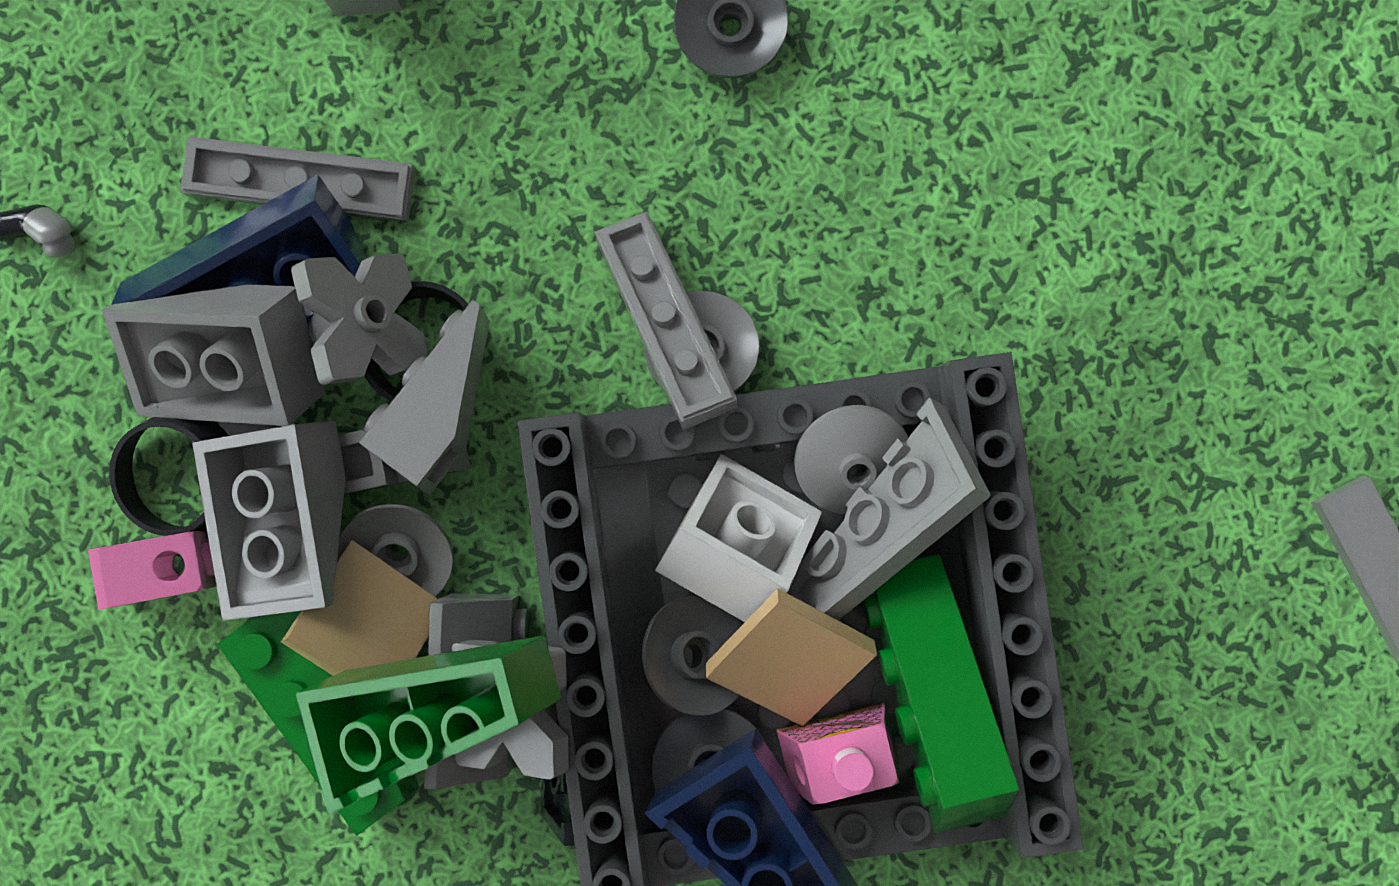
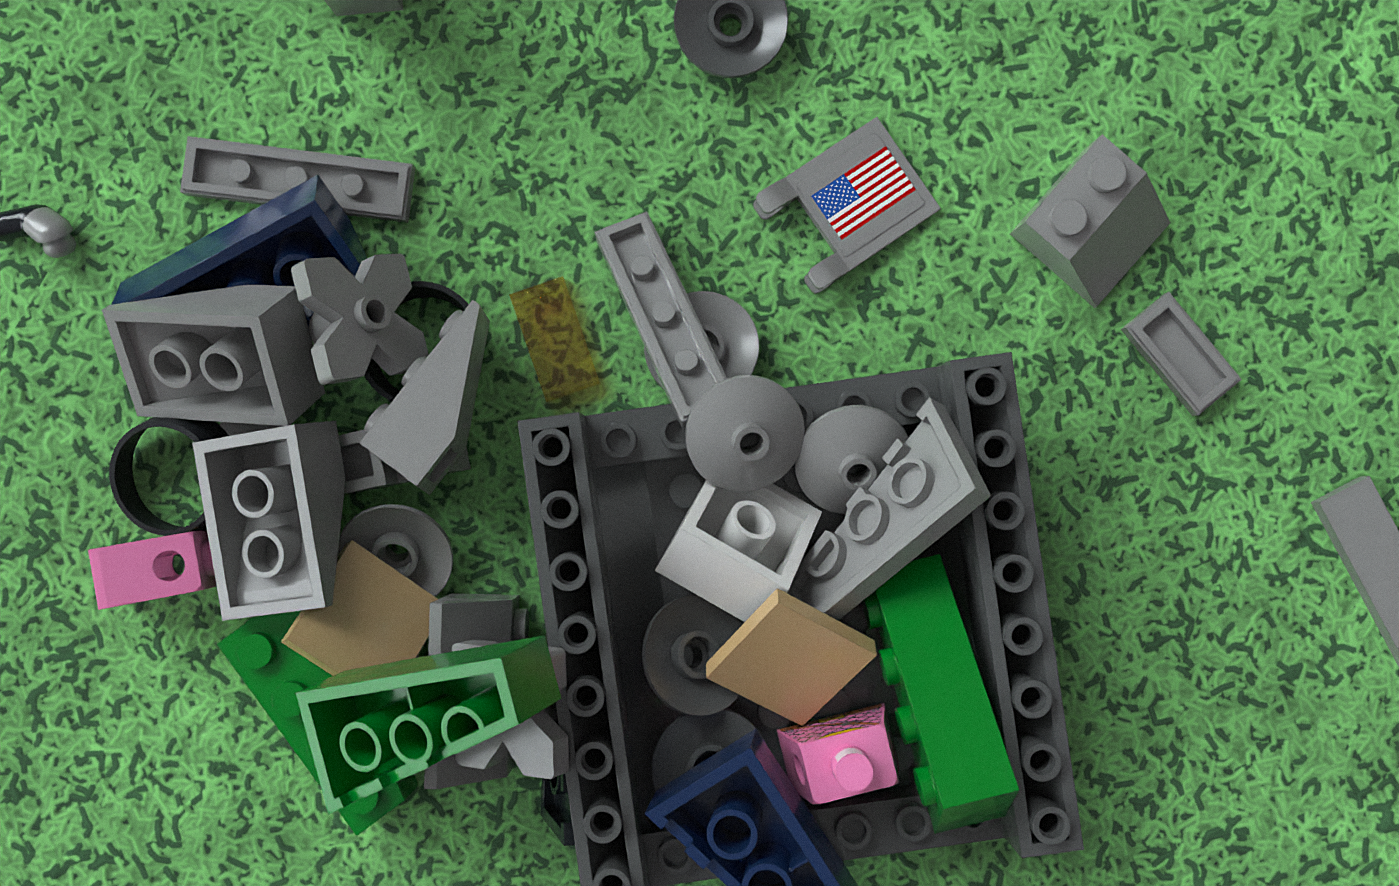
(555, 339): none -> clear orange tile
(728, 414): none -> light grey dish
(858, 198): none -> light grey flag
(1094, 221): none -> light grey slope
(1181, 354): none -> light grey tile

